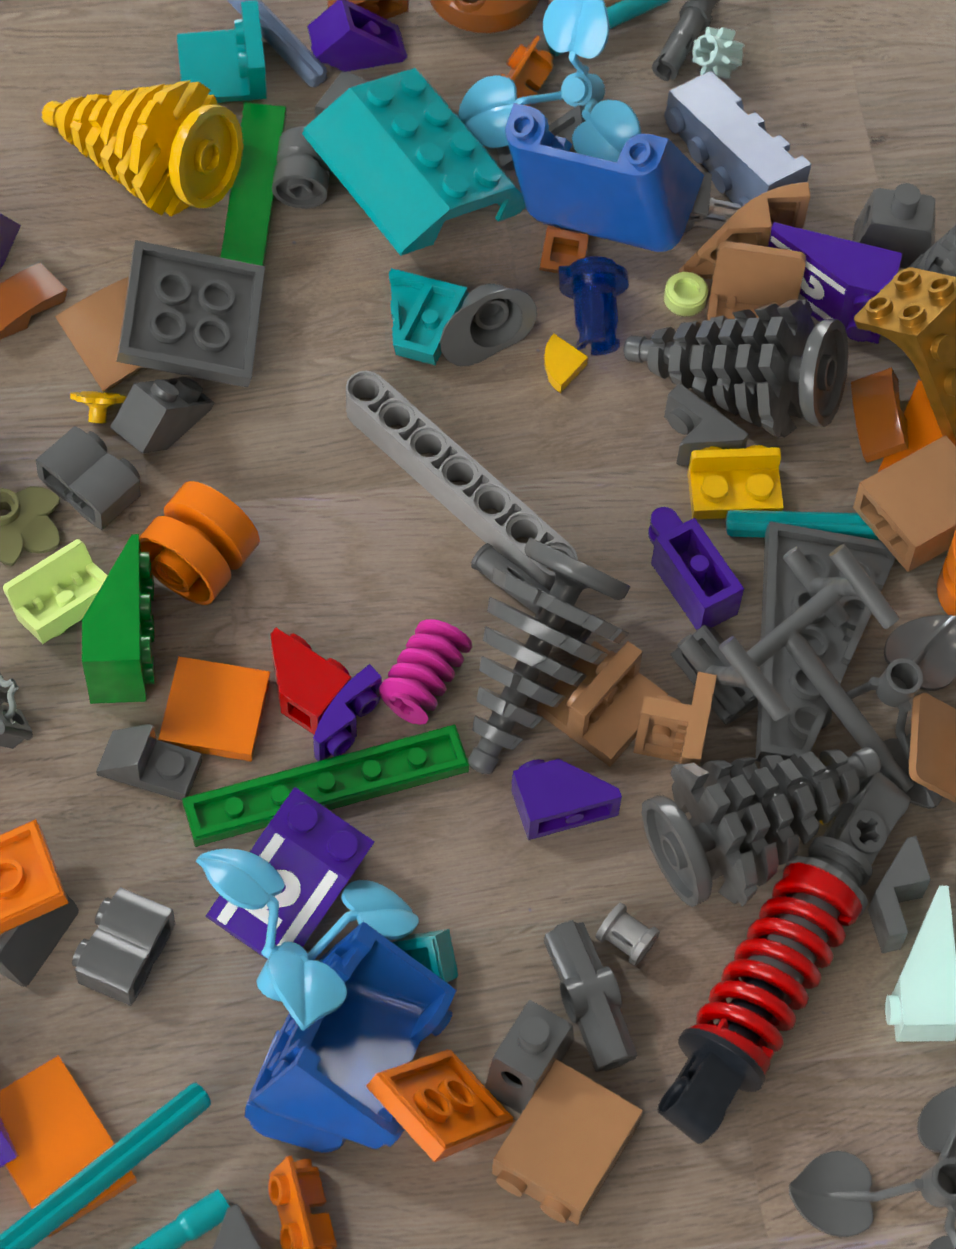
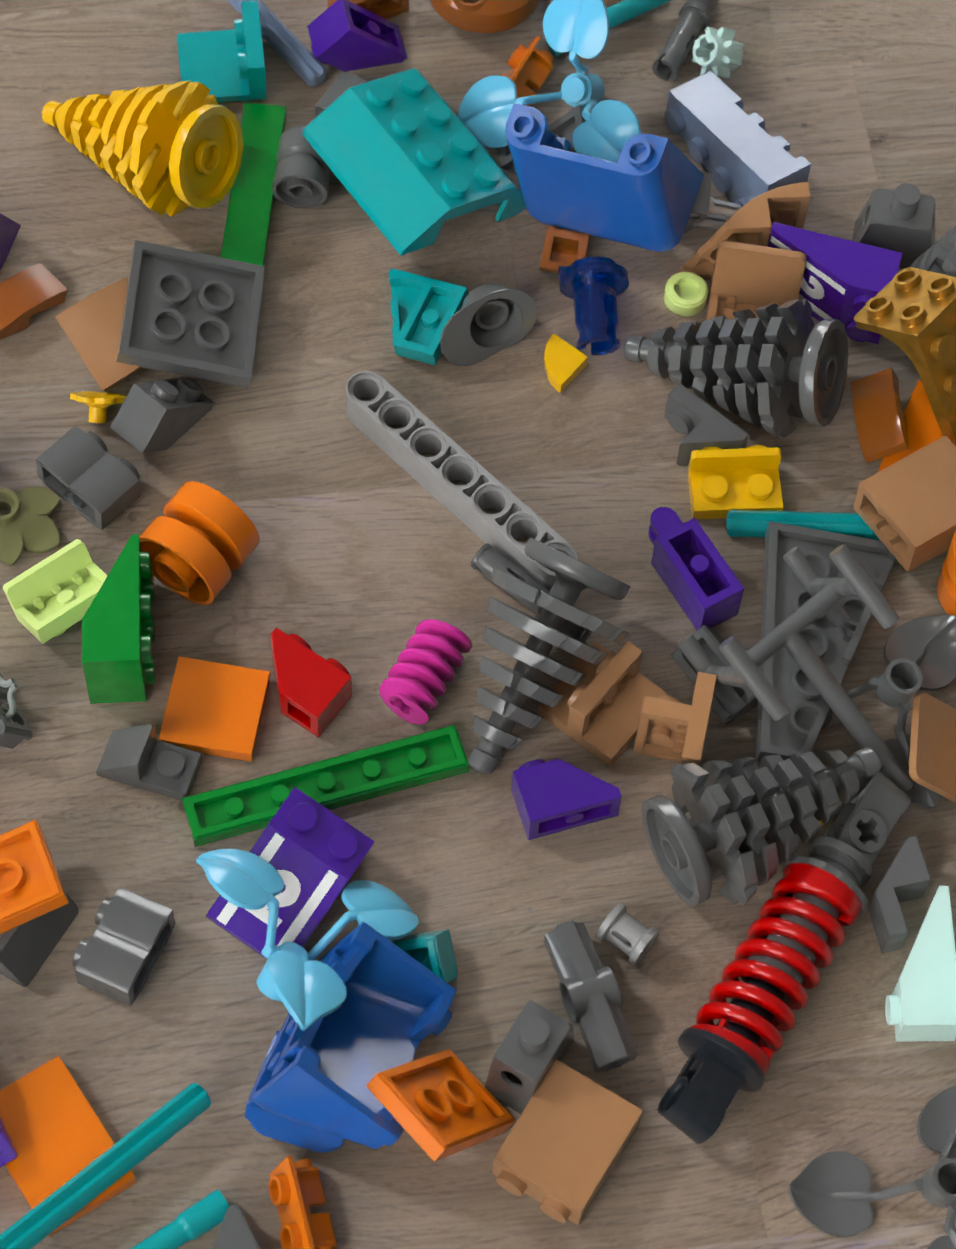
(339, 724): dark purple slope -> none

